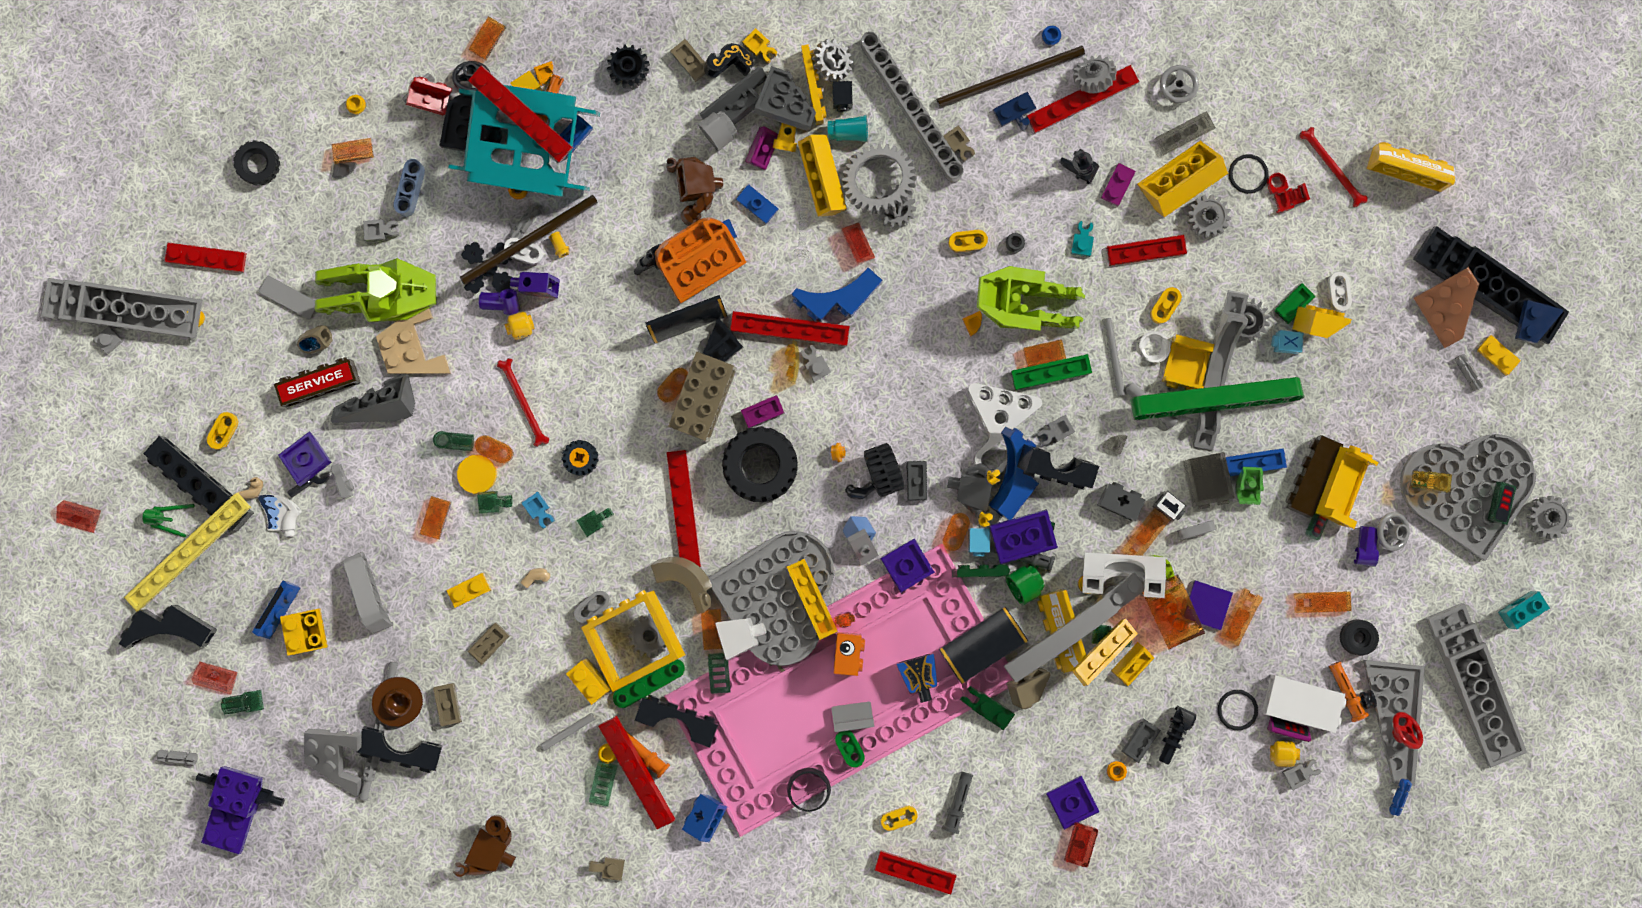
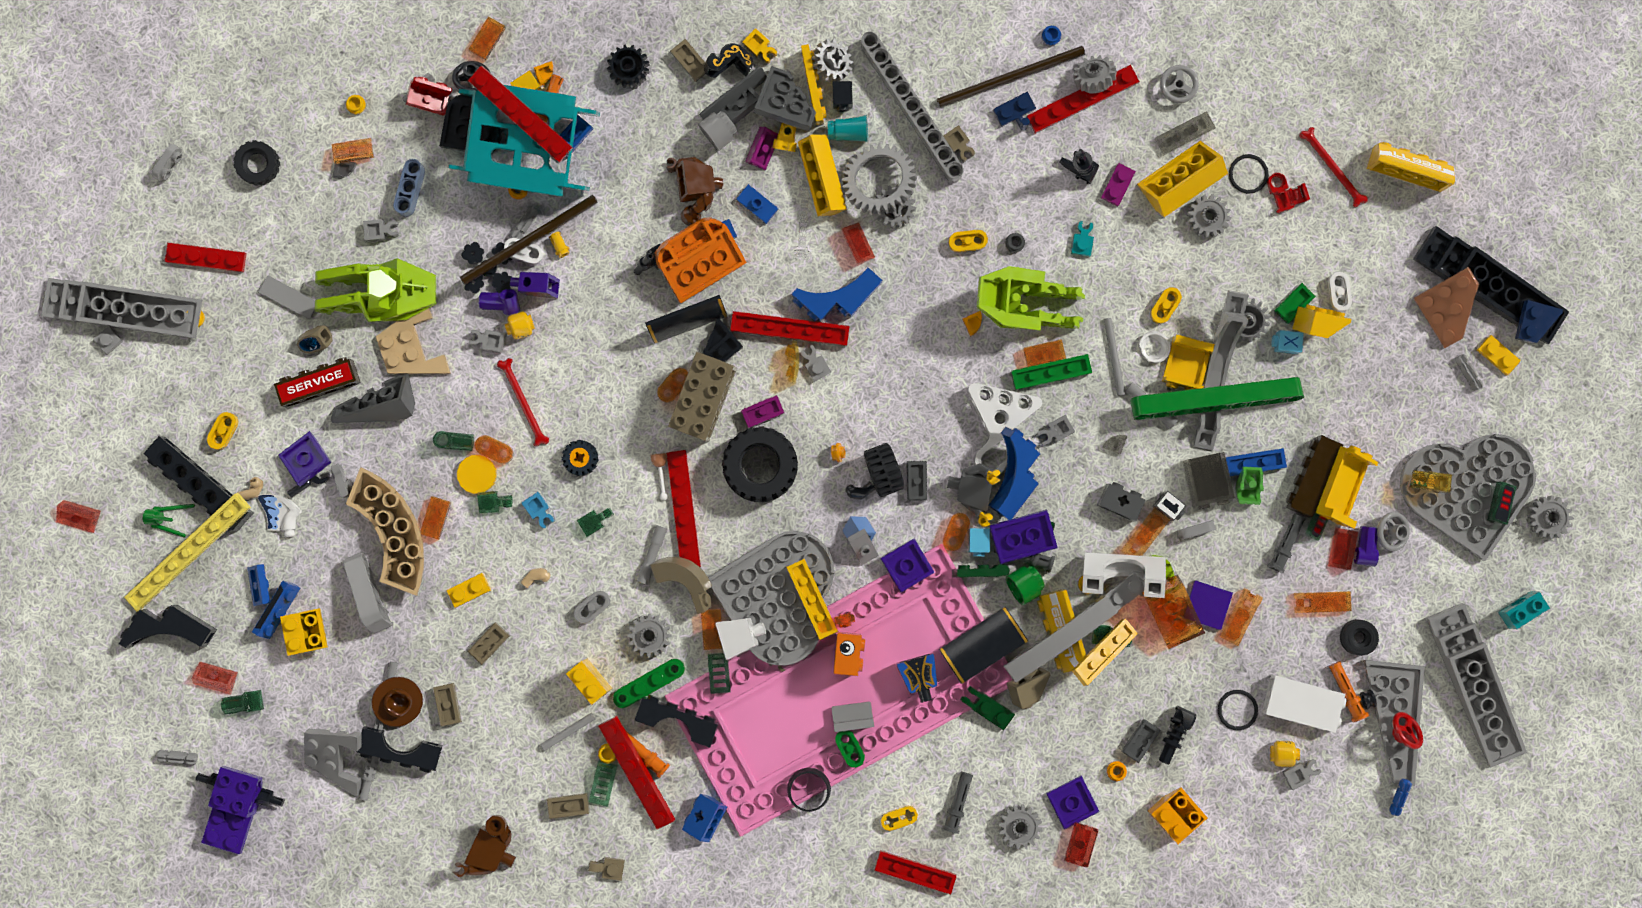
(171, 156): none -> light grey plate
(258, 584): none -> blue plate
(395, 527): none -> tan brick
(490, 340): none -> light grey plate
(568, 805): none -> dark tan plate
(656, 542): none -> light grey piece
(659, 461): none -> hinge
(662, 624): yellow window -> none
(1010, 821): none -> light grey gear
(1077, 471): black arch -> none
(1132, 664): yellow slope -> none
(1146, 250): red tile -> none
(1177, 814): none -> light orange slope
(1283, 552): none -> dark grey pin
(1289, 729): slope -> none
(1343, 549): none -> clear red slope

